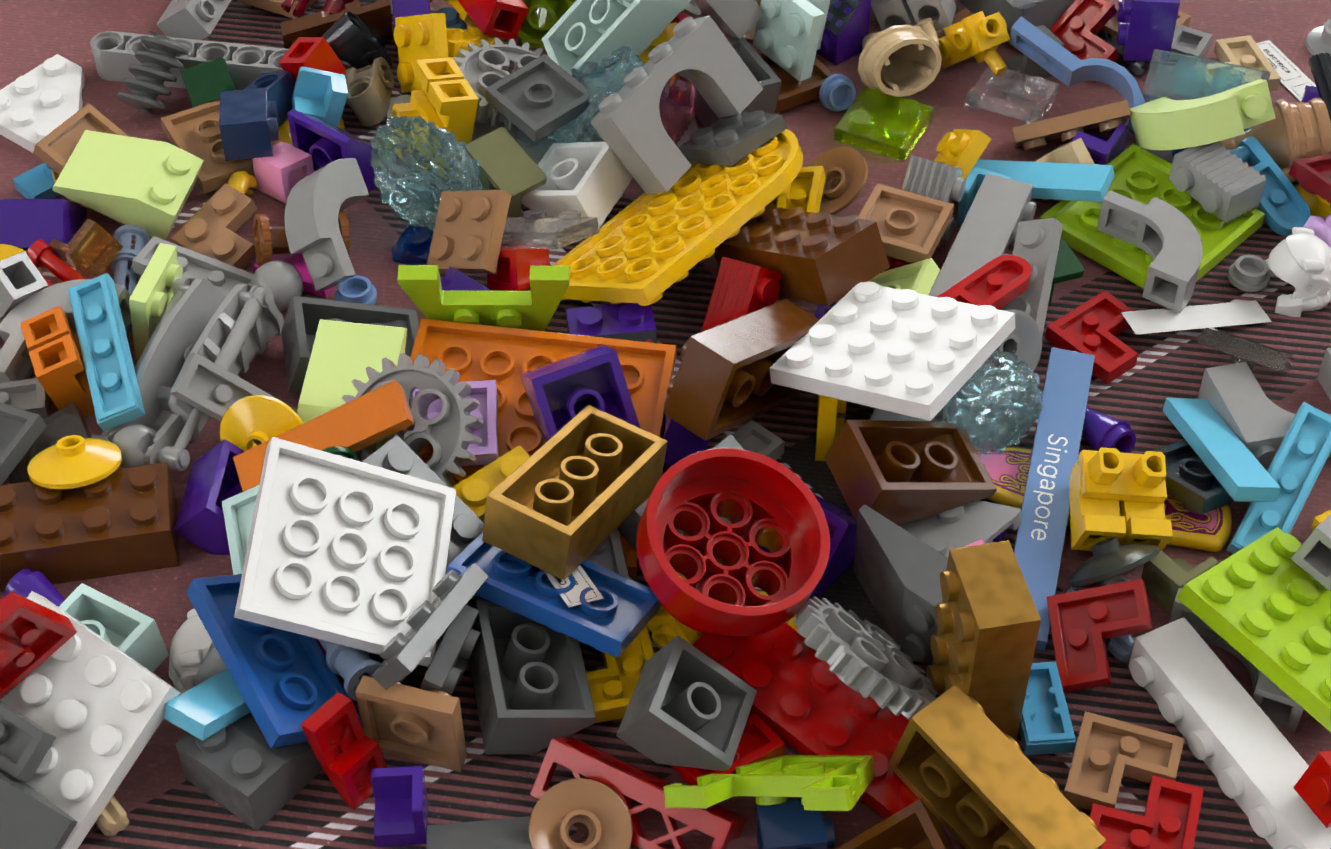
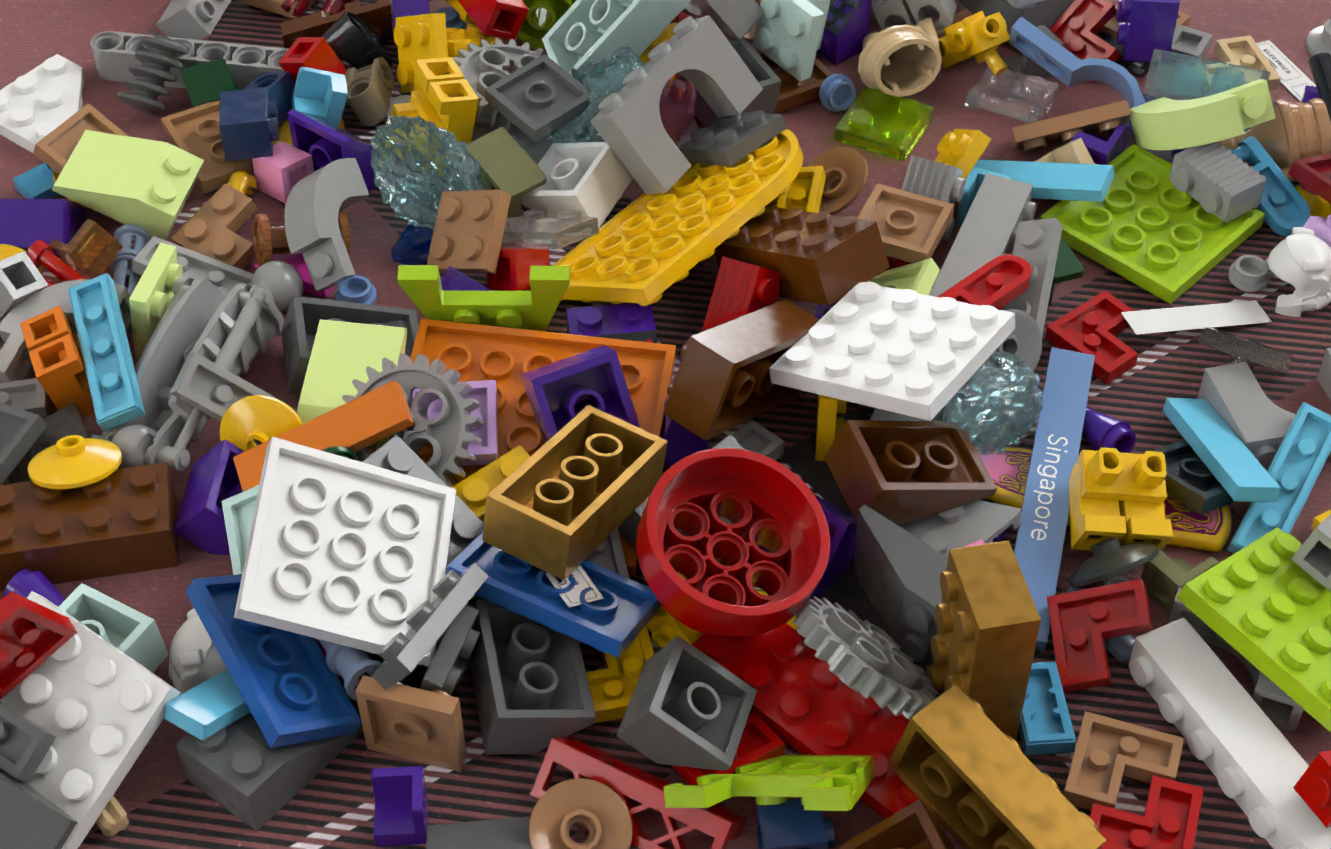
(344, 749): red slope -> none
(1164, 236): light grey arch -> none

